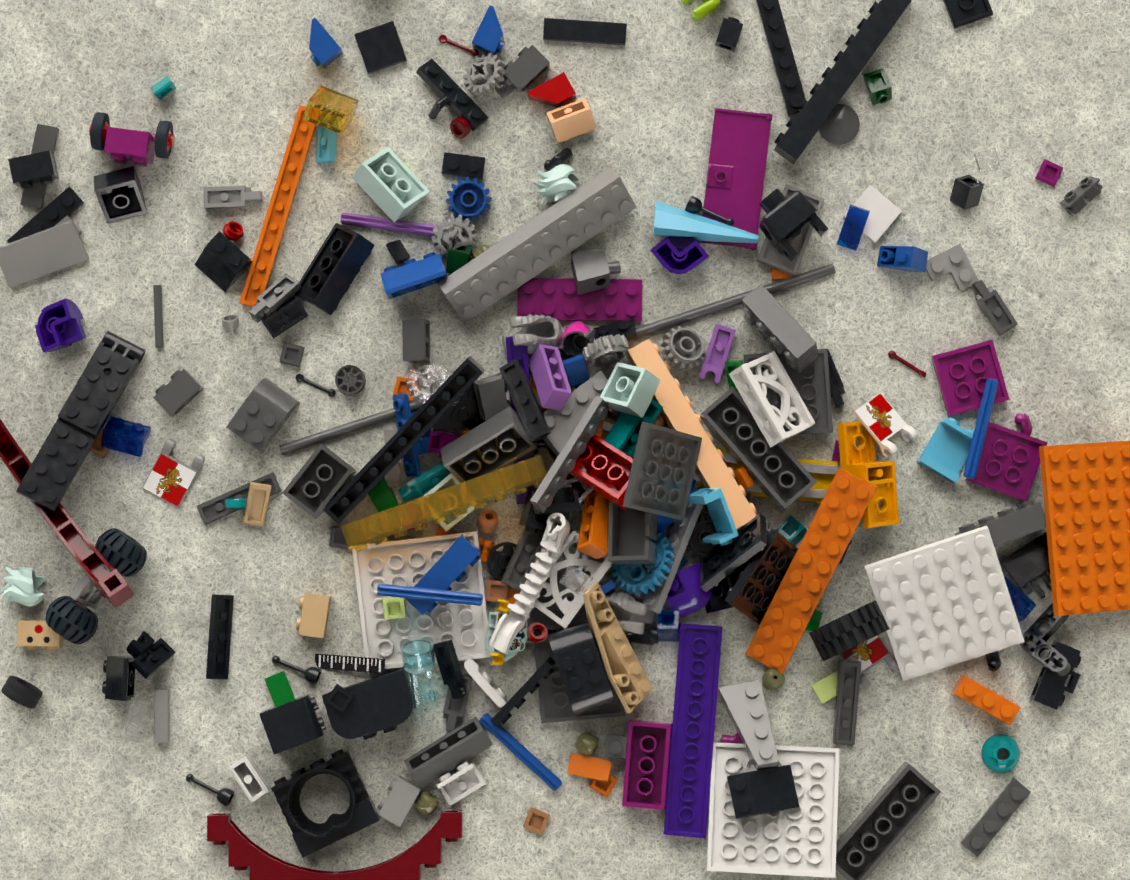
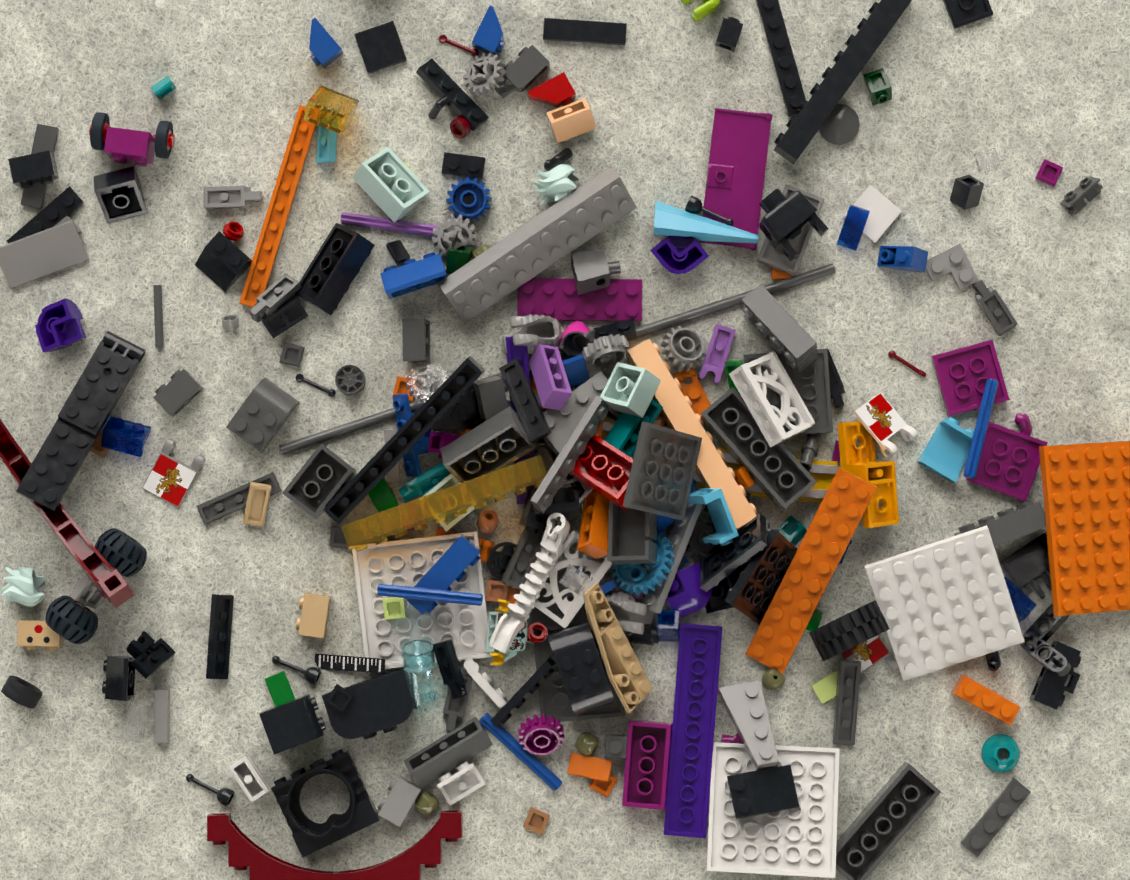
(236, 503): teal tile -> none
(541, 735): none -> magenta gear
(693, 390): none -> orange plate
(809, 450): none -> dark grey pin

